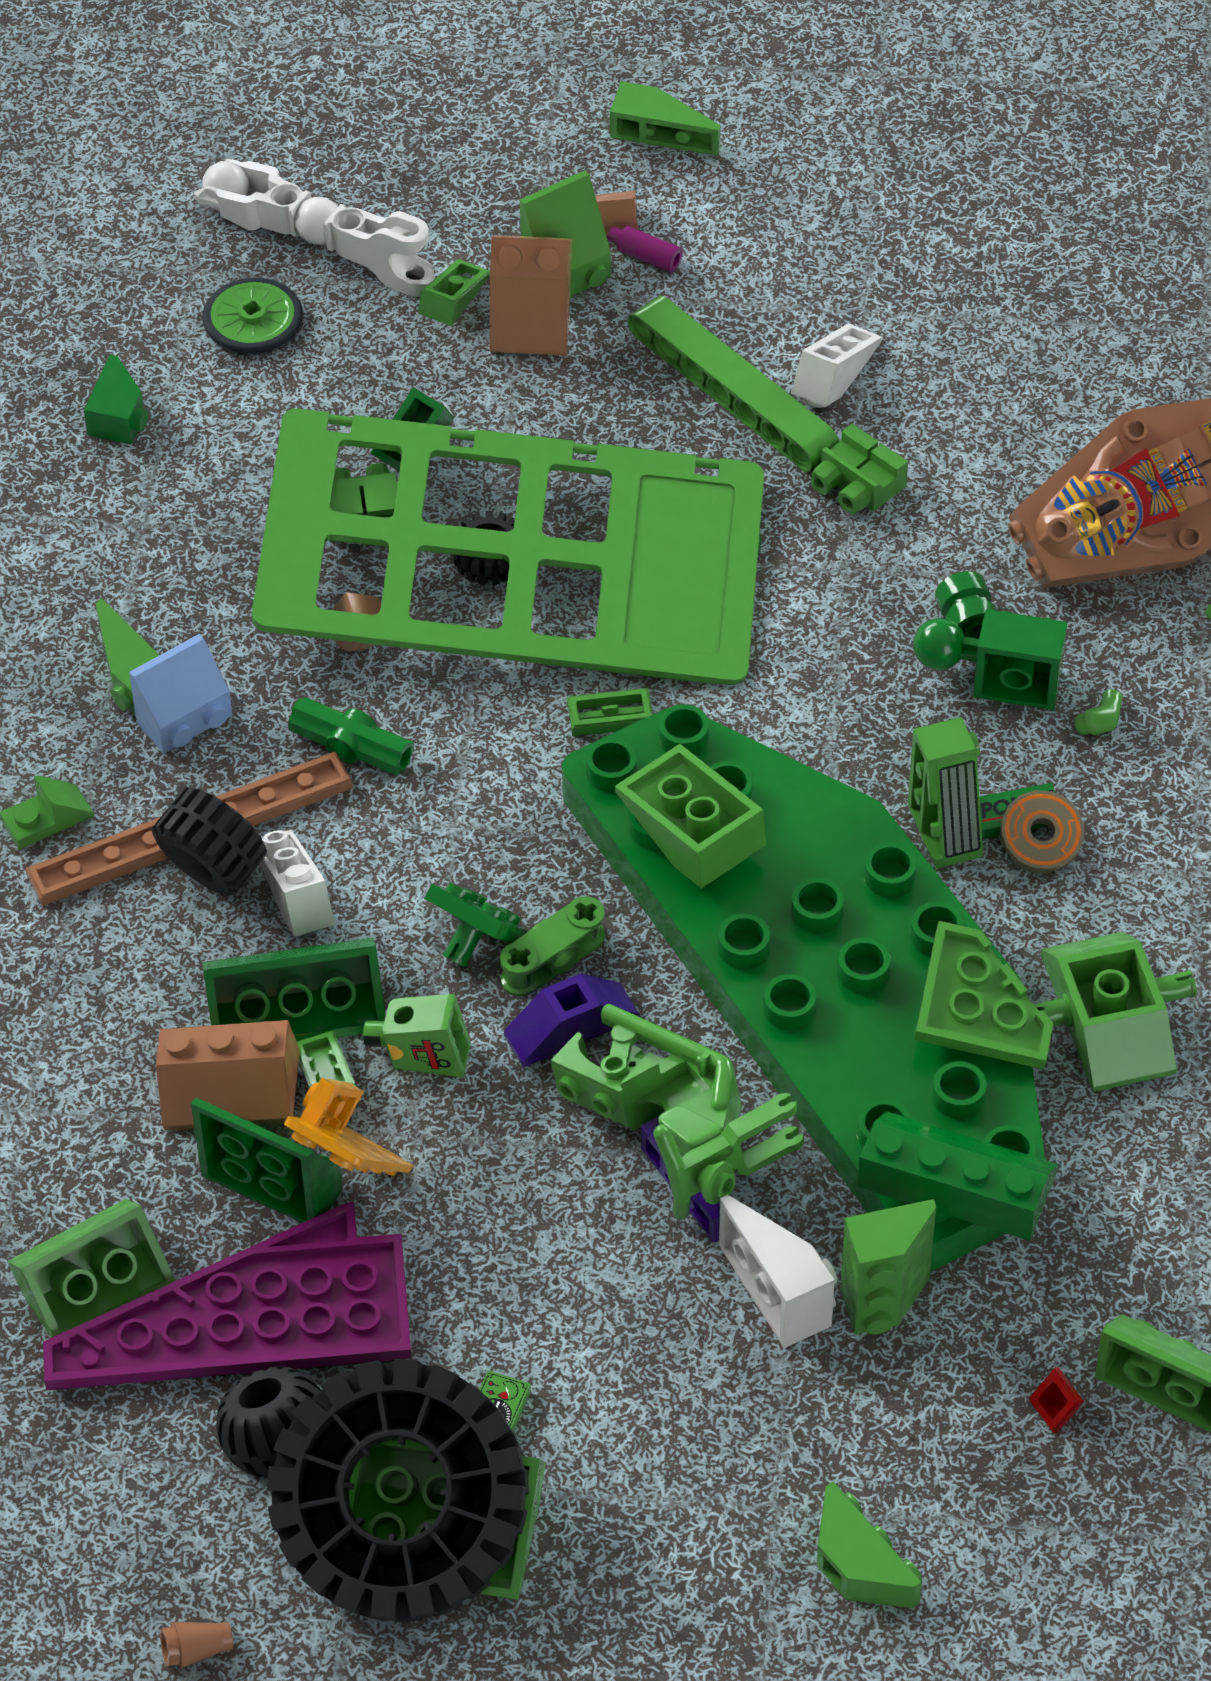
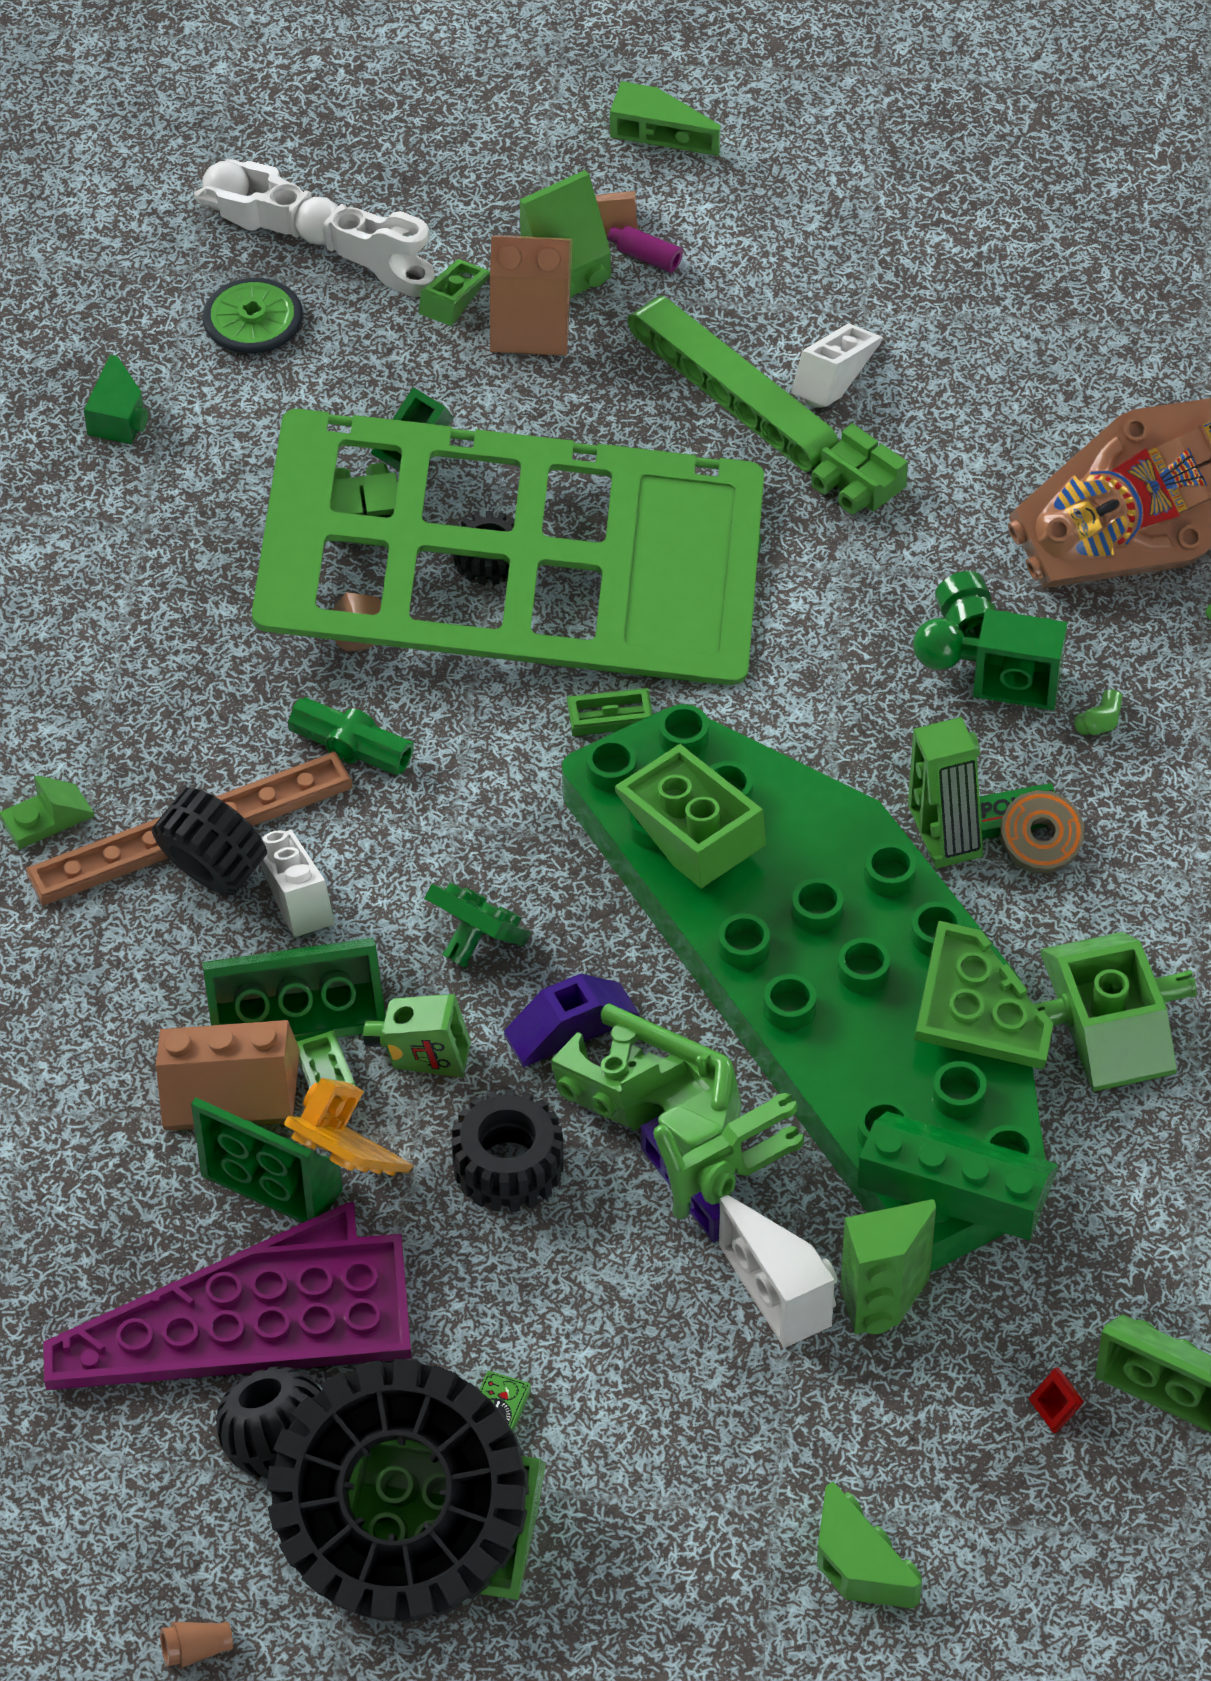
(92, 1268): bright green slope -> none
(123, 651): bright green slope -> none
(180, 695): light blue slope -> none
(513, 1179): none -> black tyre
(552, 946): bright green piece -> none

